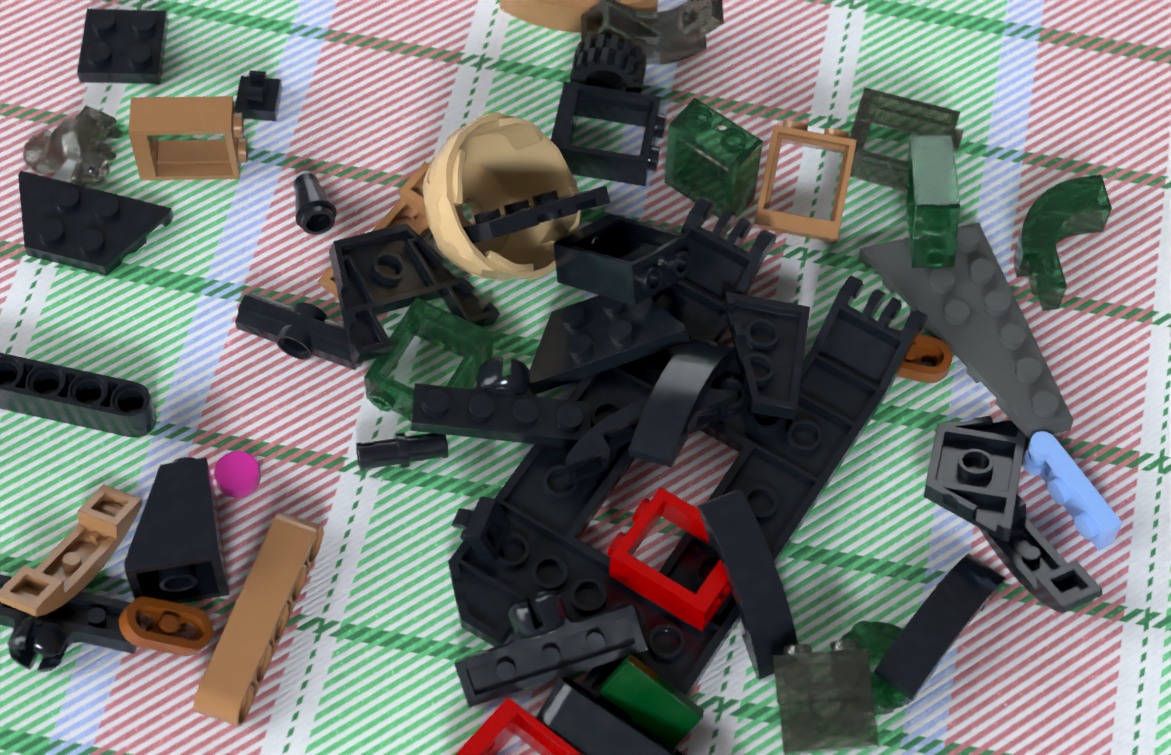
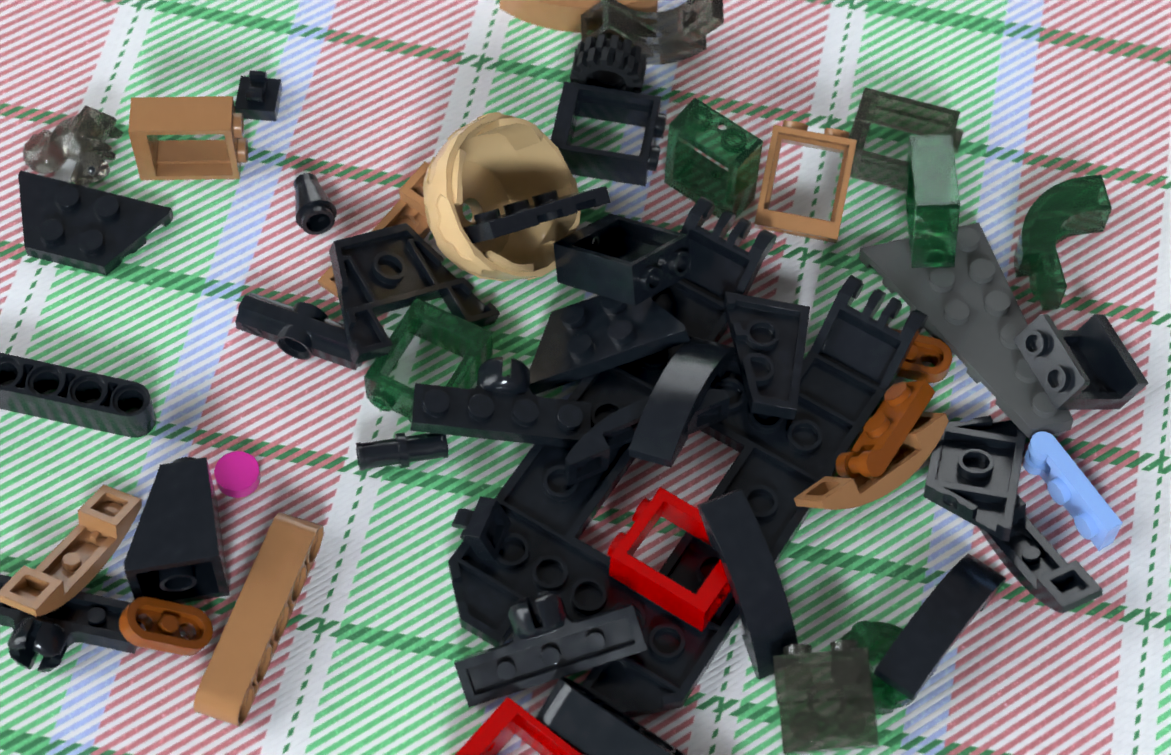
(123, 46): black plate -> none
(651, 701): dark green tile -> none
(848, 493): none -> medium nougat slope
(885, 430): none -> dark orange plate
(1081, 366): none -> black panel

